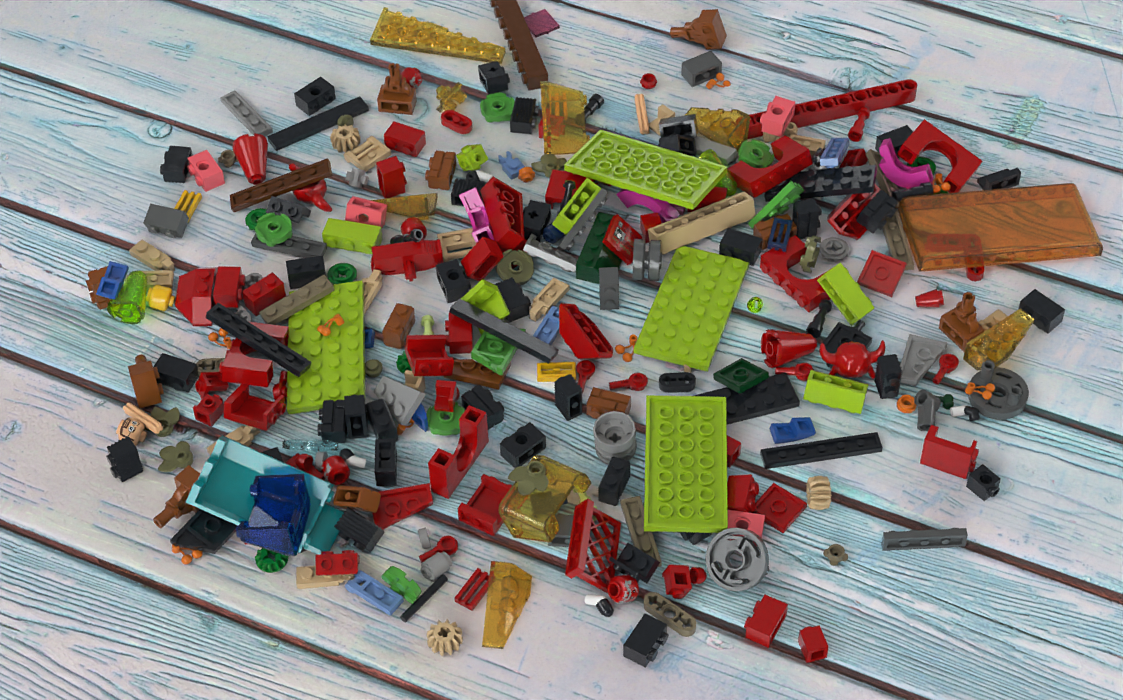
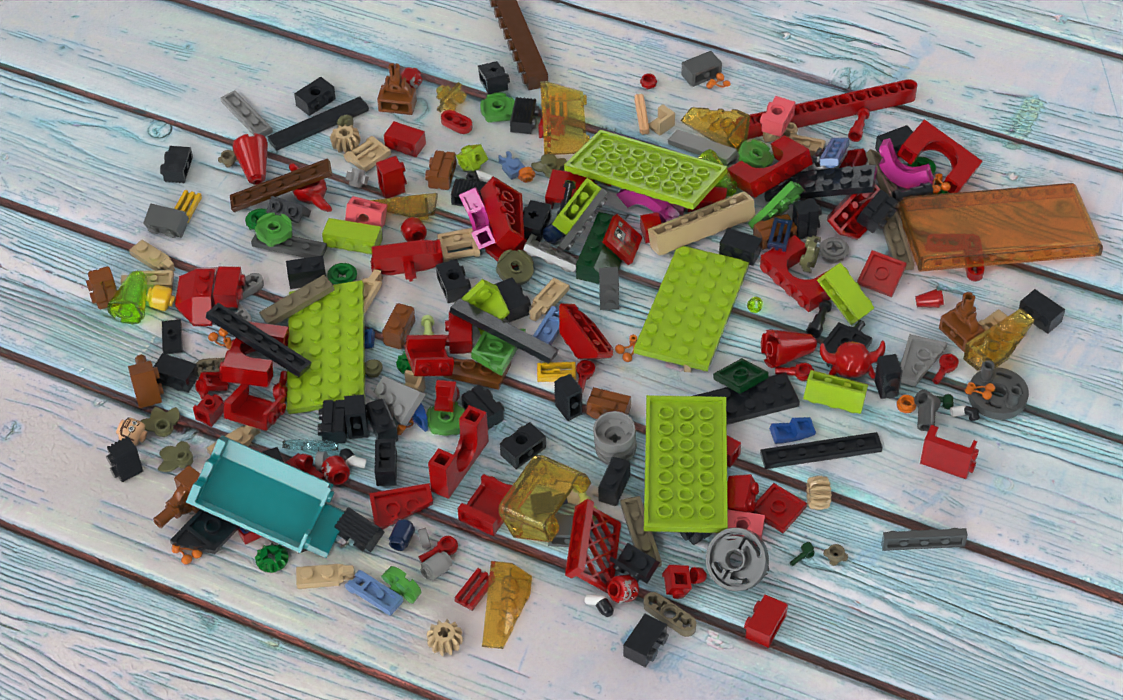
(113, 280): blue slope -> none
(136, 413): light nougat axle -> none
(172, 336): none -> black plate
(205, 170): coral brick -> none
(263, 293): red piece -> none
(277, 514): clear blue windscreen -> none
(325, 331): orange piece -> none
(337, 564): red bracket -> none
(357, 498): dark orange brick -> none
(401, 535): none -> dark blue brick
(409, 34): clear yellow wing -> none
(415, 235): black piece -> none
(423, 598): black bar -> none
(482, 259): red piece -> none
(528, 479): olive plate -> none
(541, 23): clear pink piece -> none
(595, 102): black piece -> none
(635, 382): red plate -> none
(647, 259): dark grey wheel -> none
(677, 382): black beam -> none
(679, 143): black brick -> none
(681, 125): black brick -> none
(704, 30): dark orange brick -> none
(808, 552): none -> dark green hand
(813, 643): red brick -> none
(983, 482): black brick -> none
(1000, 180): black panel -> none

